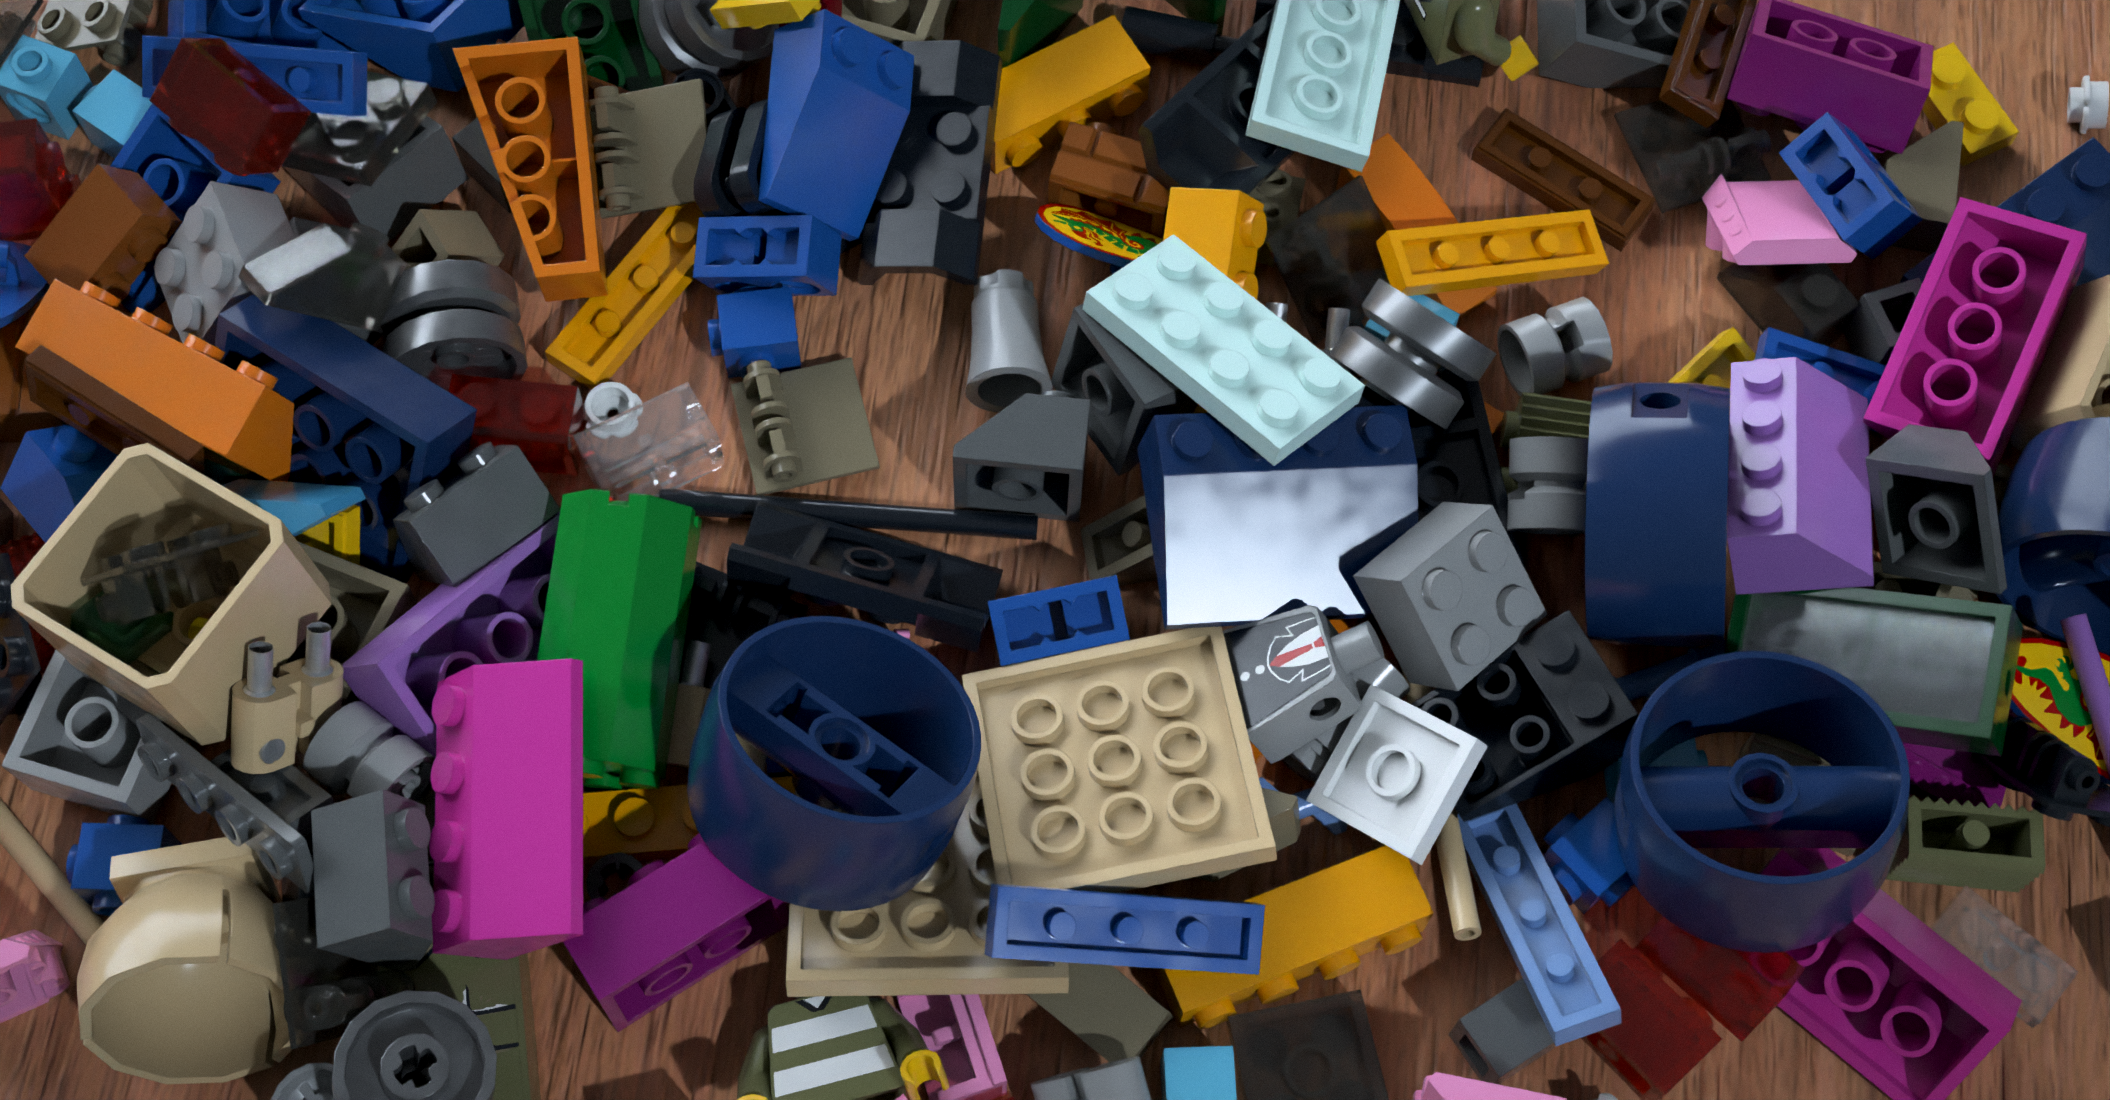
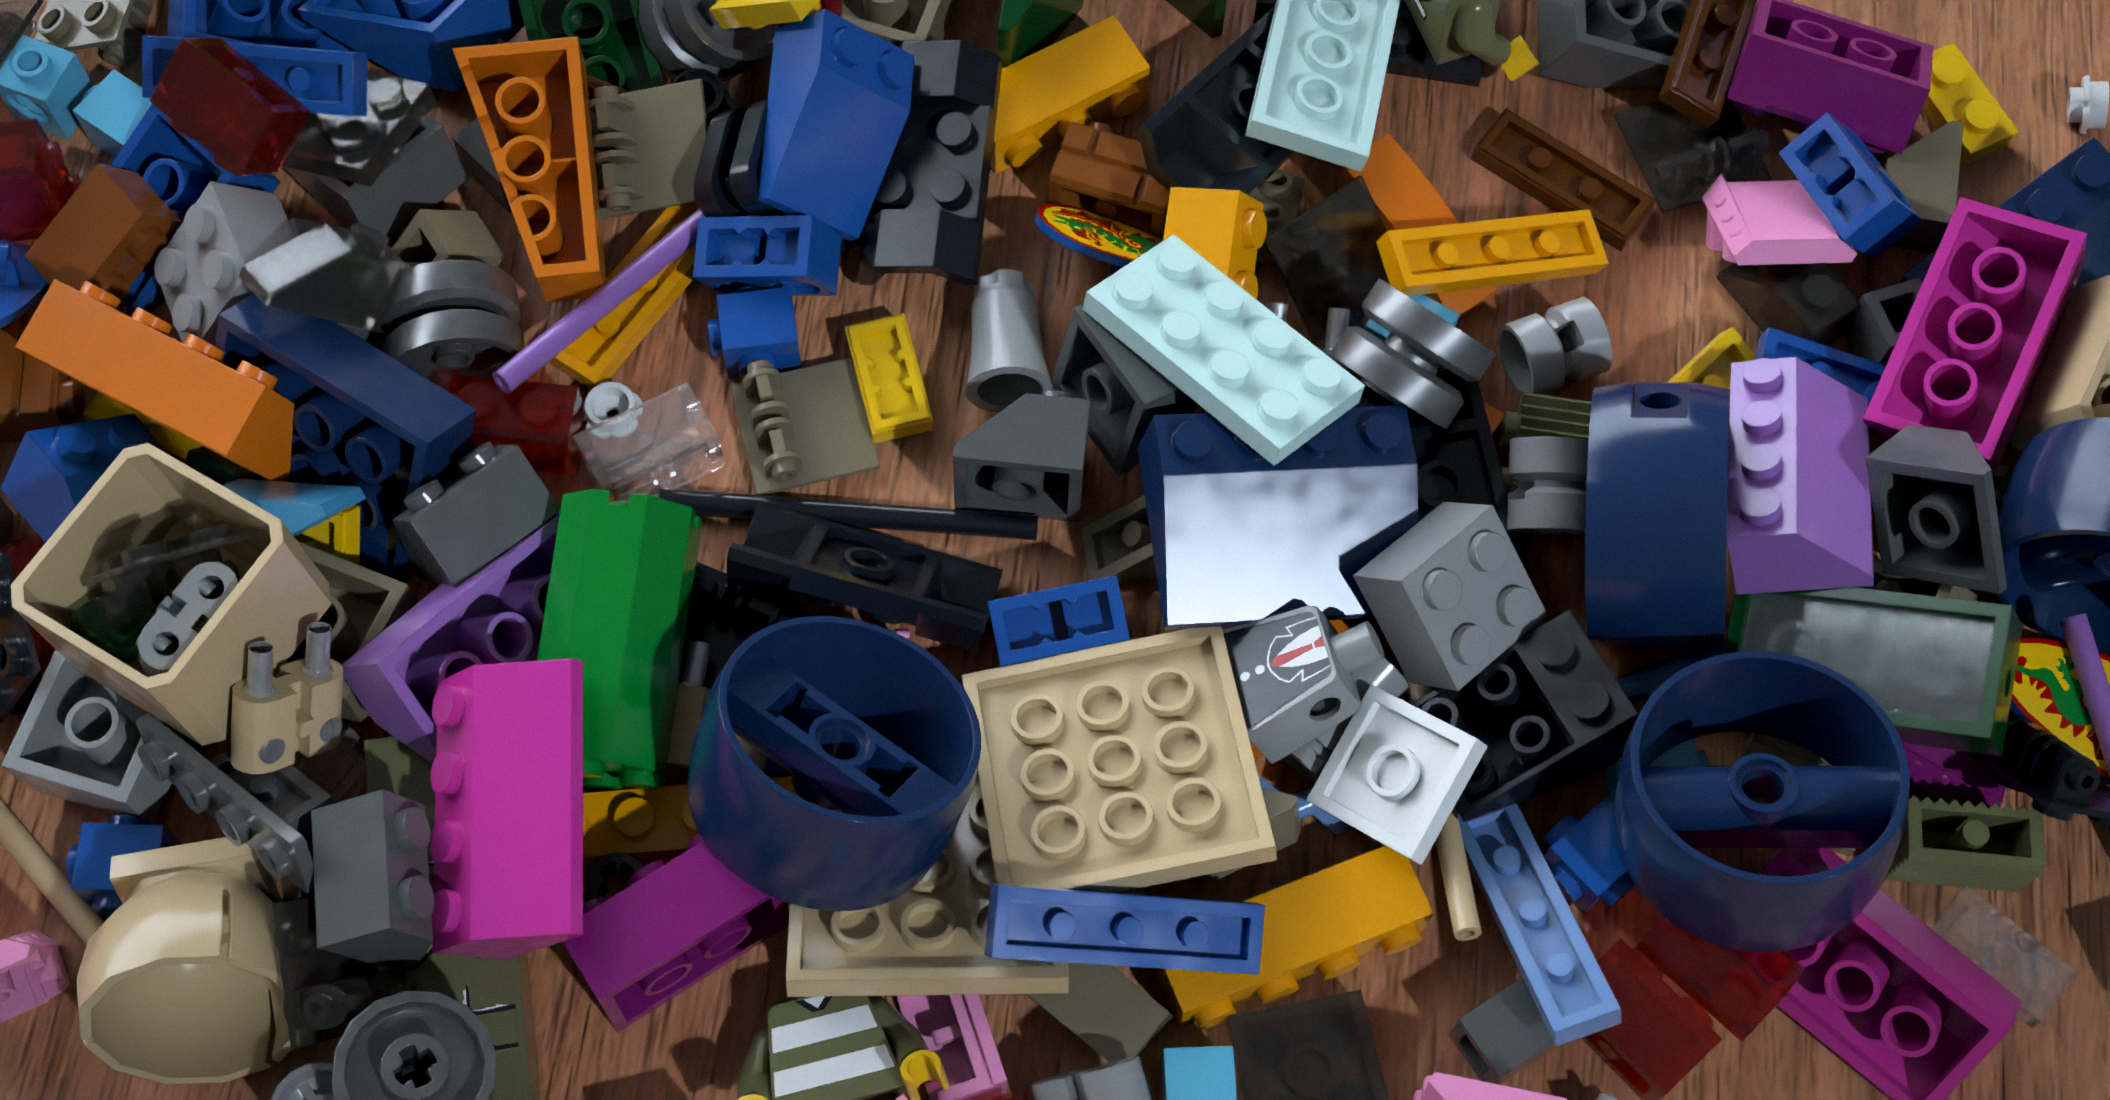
(102, 411): reddish brown tile -> none
(183, 617): none -> light grey piece
(361, 755): light grey wheel -> none
(597, 305): none -> medium lavender piece
(889, 378): none -> yellow plate
(1174, 36): black cylinder -> none

